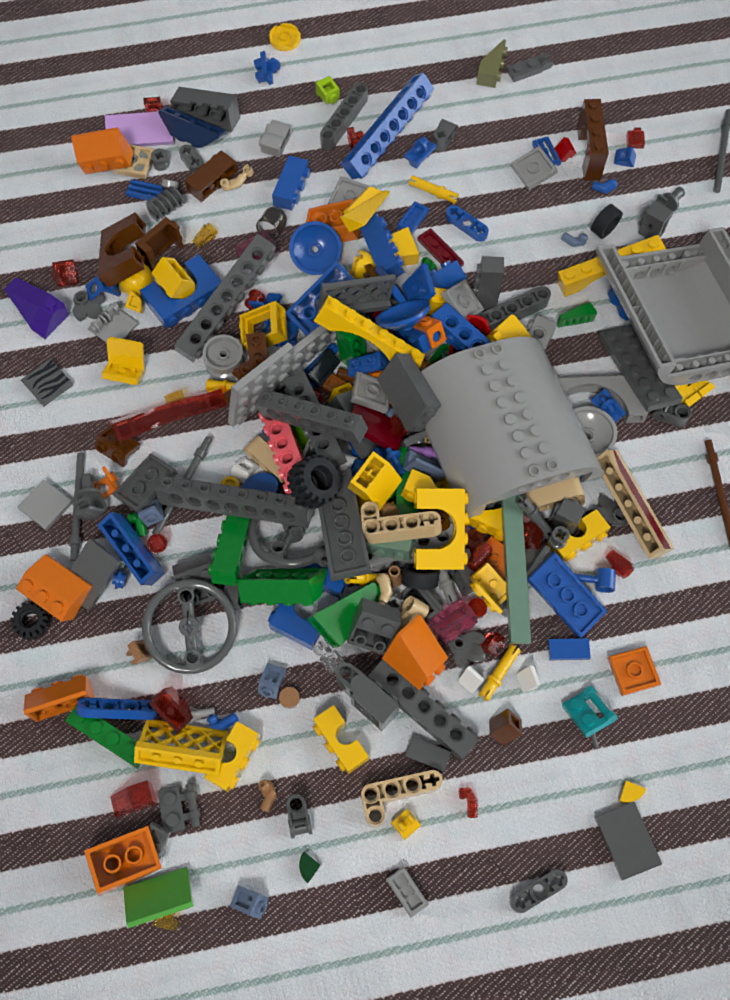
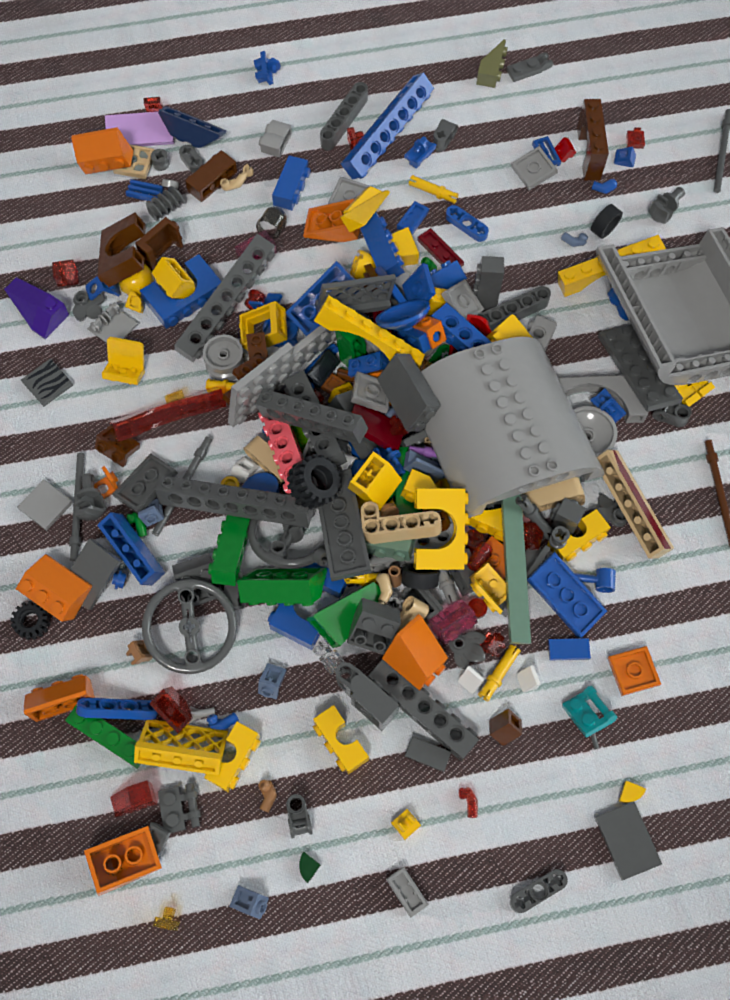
(154, 542): clear red wheel -> none
(157, 897): bright green tile -> none
(204, 235): clear yellow cone -> none
(210, 106): dark grey wedge -> none
(284, 37): yellow tile -> none
(289, 697): medium nougat tile -> none
(320, 236): blue dish -> none
(330, 93): lime brick -> none
(402, 792): tan beam -> none
(582, 314): green slope -> none
(620, 564): clear red cone -> none
(655, 220): dark grey brick -> none

